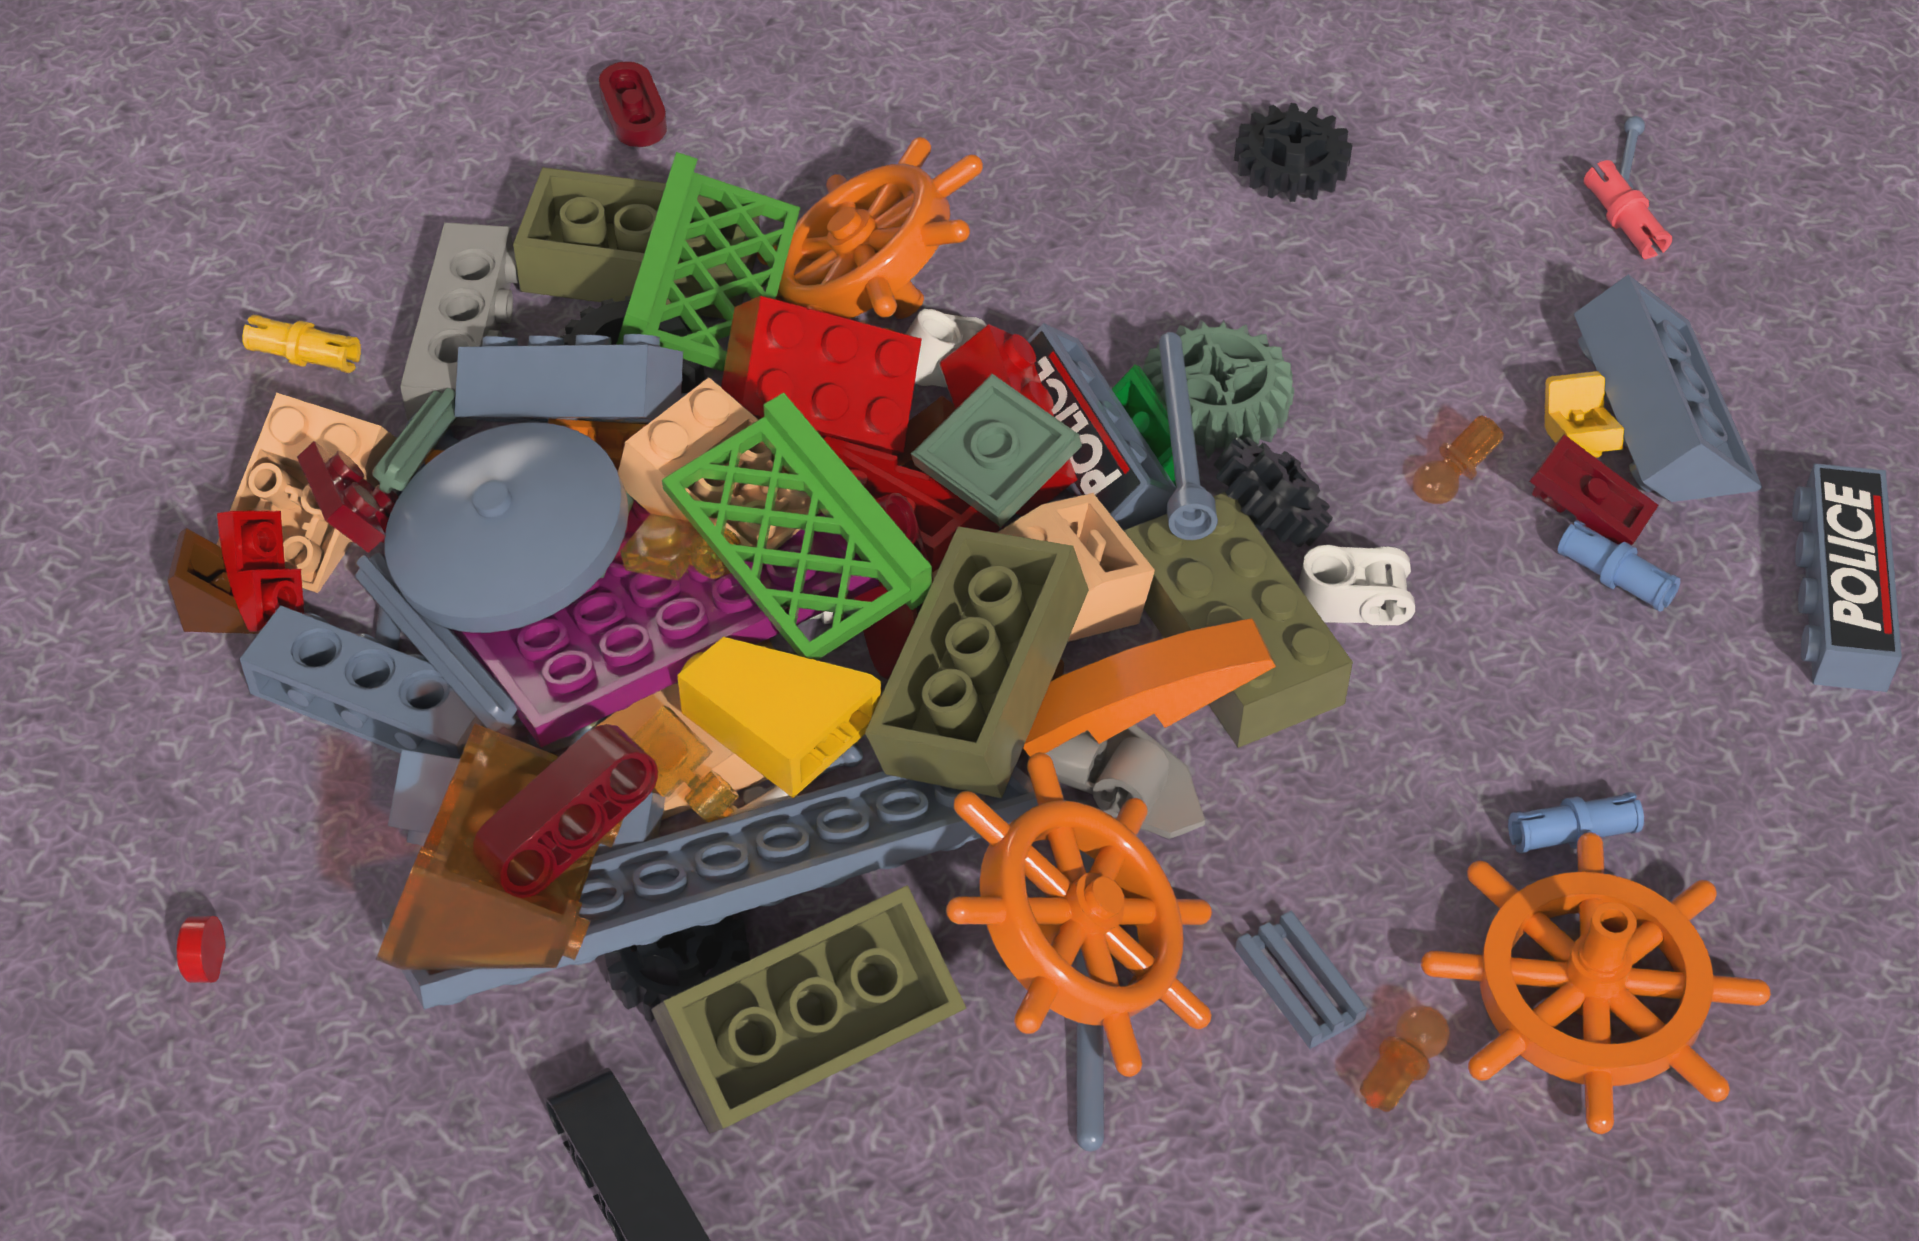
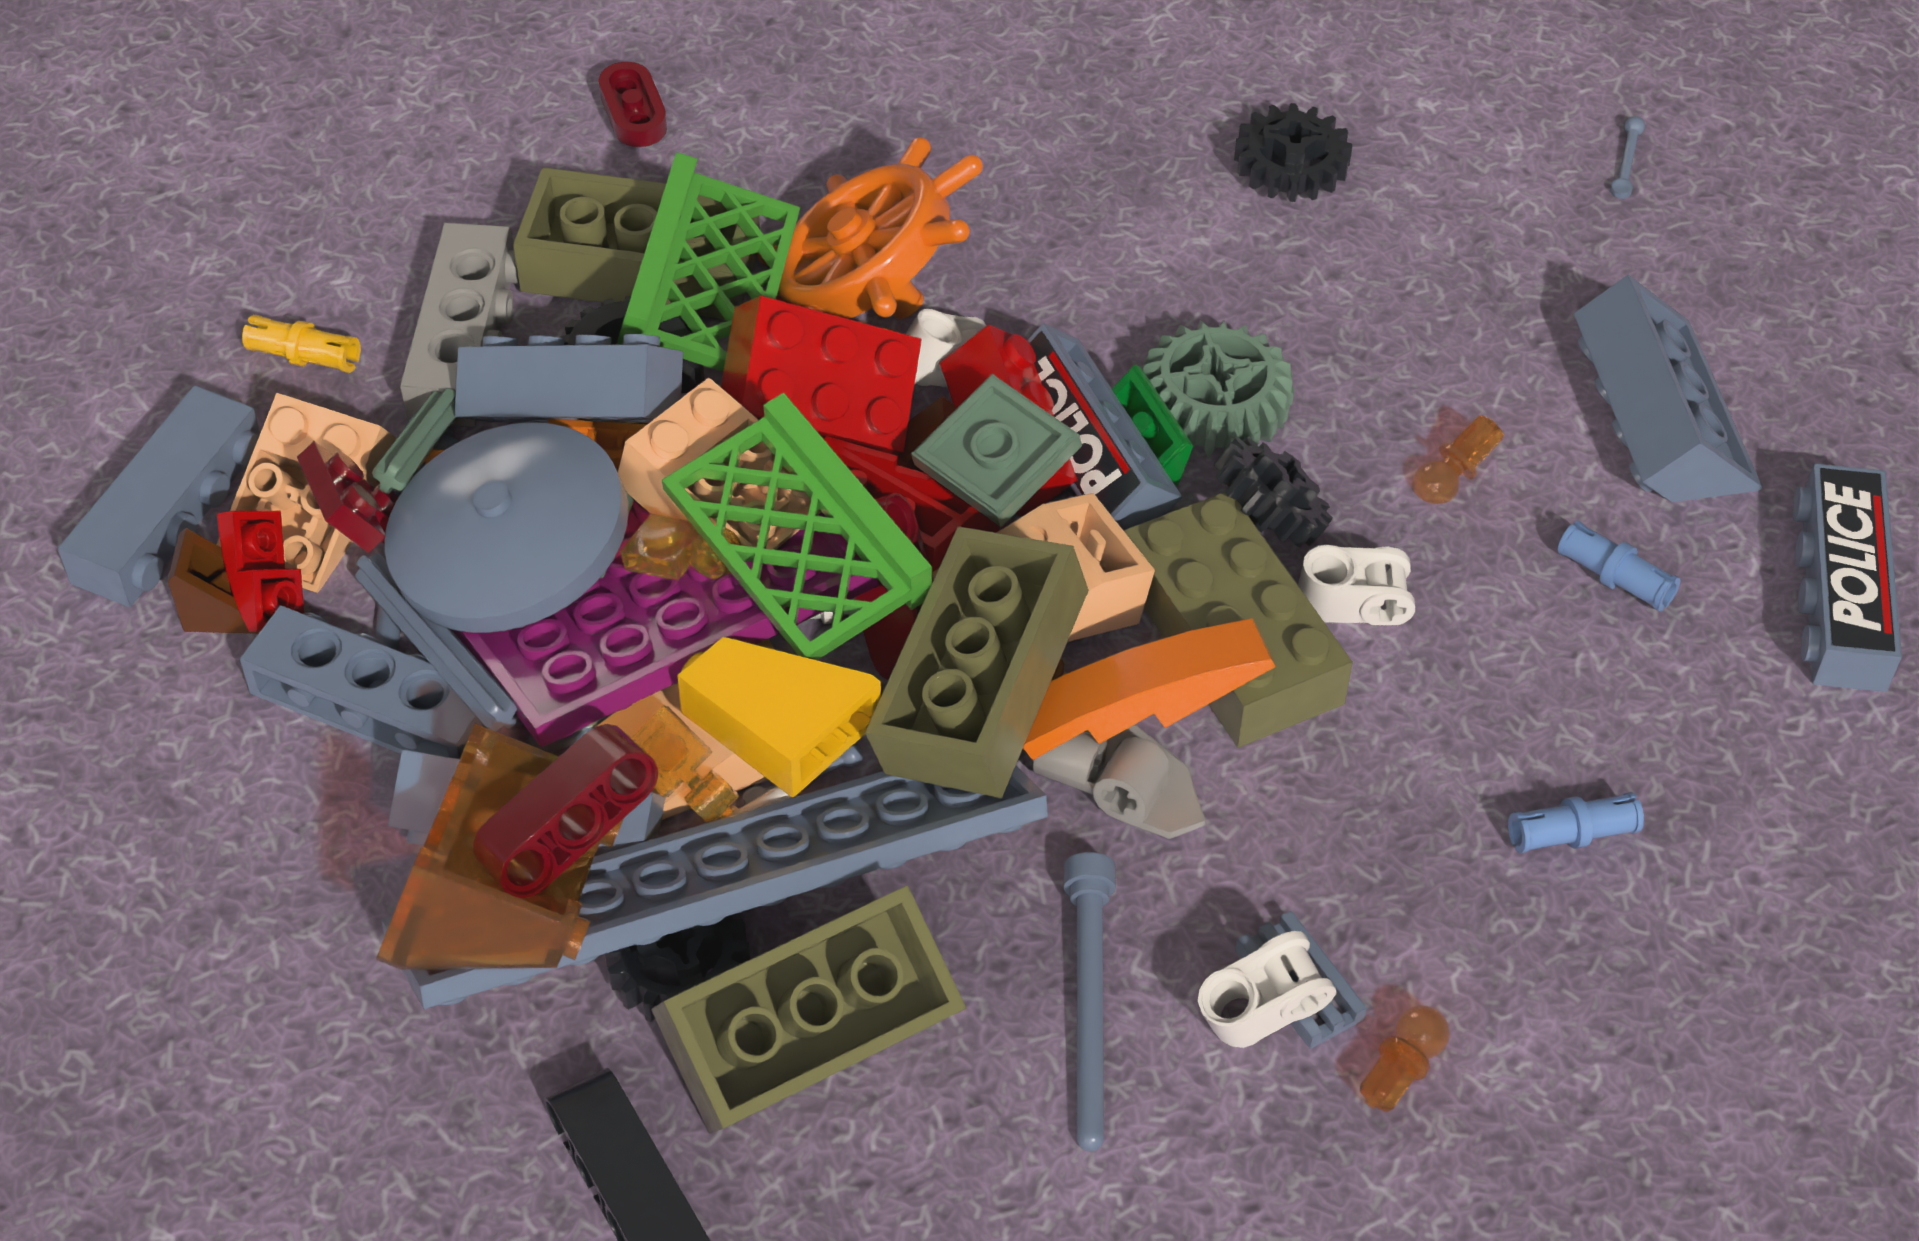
(160, 492): none -> sand blue brick
(201, 949): red tile -> none
(1081, 912): orange piece -> none
(1191, 507): sand blue piece -> none
(1269, 988): none -> white piece
(1577, 409): yellow bracket -> none
(1592, 492): dark red hinge -> none
(1594, 978): orange piece -> none
(1627, 209): coral pin -> none

